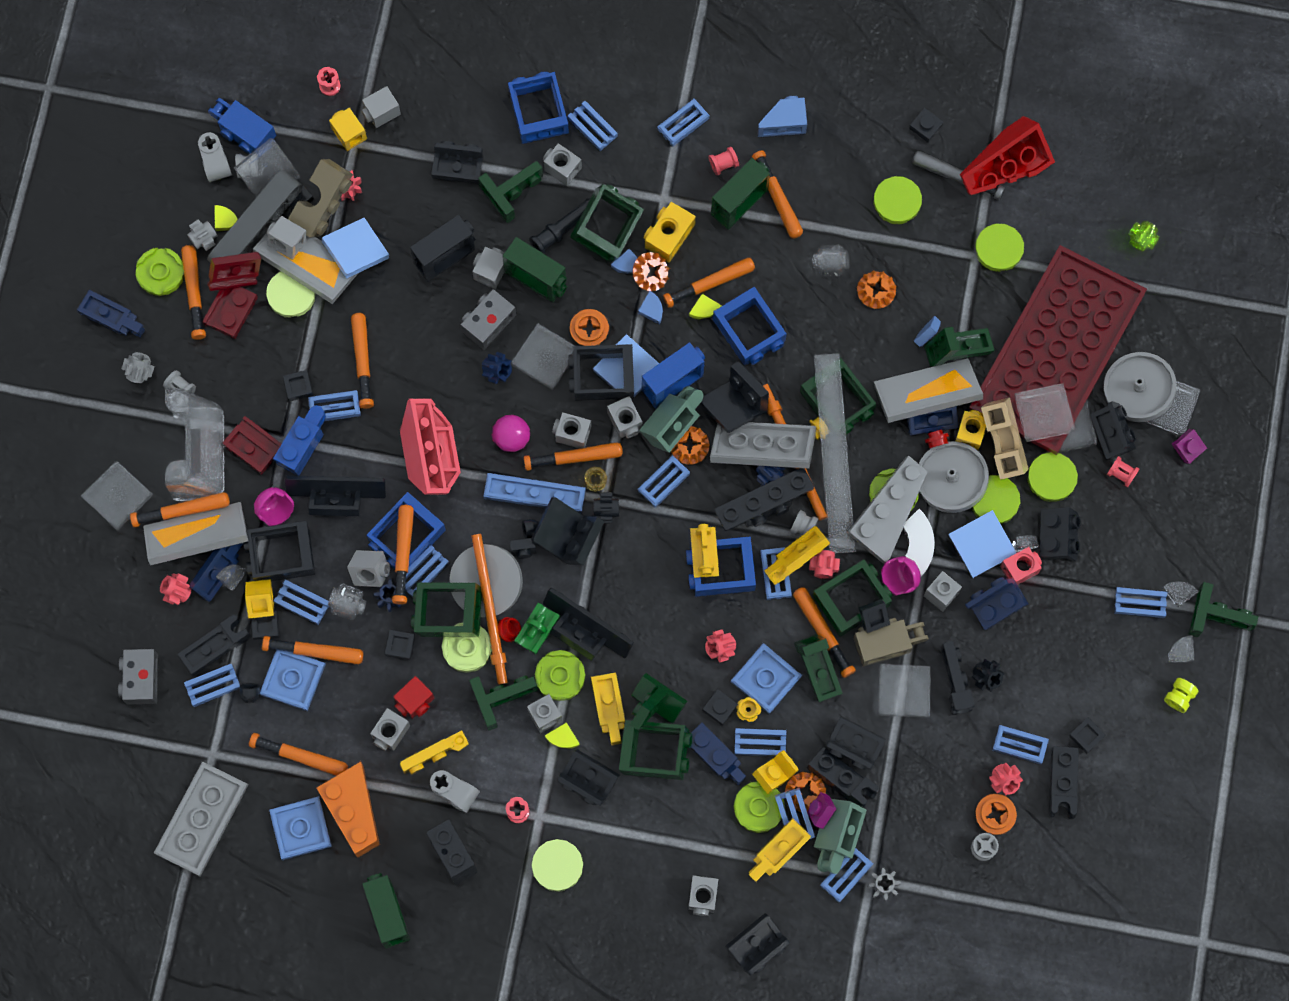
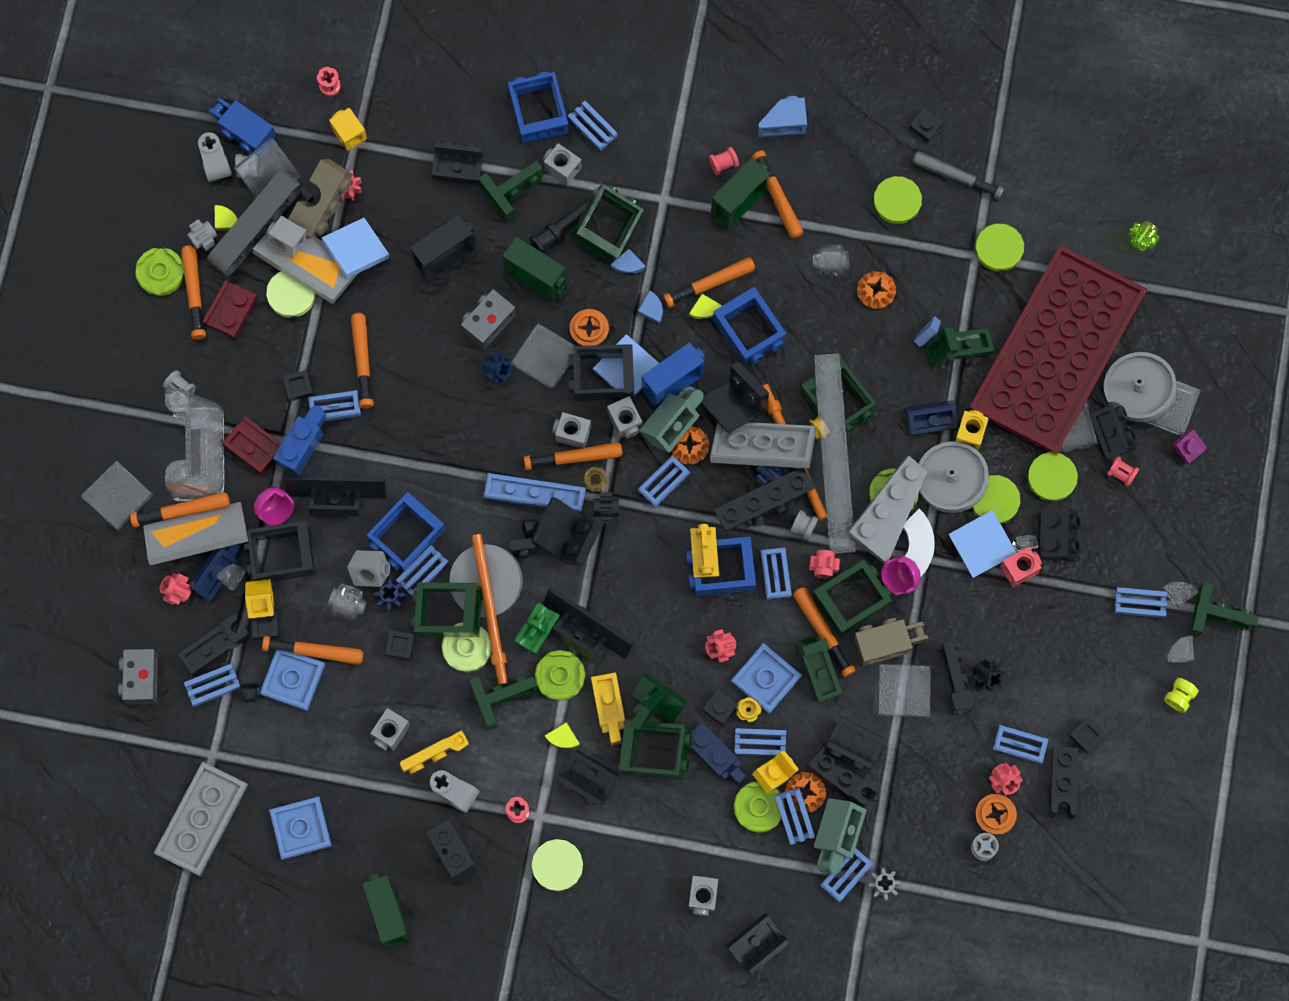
(109, 314): dark blue hinge -> none
(137, 367): light grey gear -> none
(234, 271): dark red plate -> none
(283, 593): medium blue tile -> none
(299, 755): orange piece -> none
(351, 807): orange wedge -> none
(380, 107): light grey brick -> none
(404, 535): orange piece -> none
(413, 699): red brick -> none
(429, 447): coral wedge -> none
(489, 267): light grey brick -> none
(509, 629): red plate -> none
(510, 433): dark pink hair -> none
(544, 713): light grey brick -> none
(641, 271): orange gear -> none
(662, 128): medium blue tile -> none
(676, 219): yellow brick -> none
(779, 849): yellow hinge -> none
(797, 554): yellow hinge -> none
(821, 810): magenta plate -> none
(874, 616): black plate -> none
(928, 390): light grey tile -> none
(937, 438): red plate -> none
(942, 591): light grey brick -> none
(997, 602): dark blue bracket -> none
(1009, 450): tan arch -> none
(1012, 155): red wedge -> none
(1044, 412): clear tile -> none

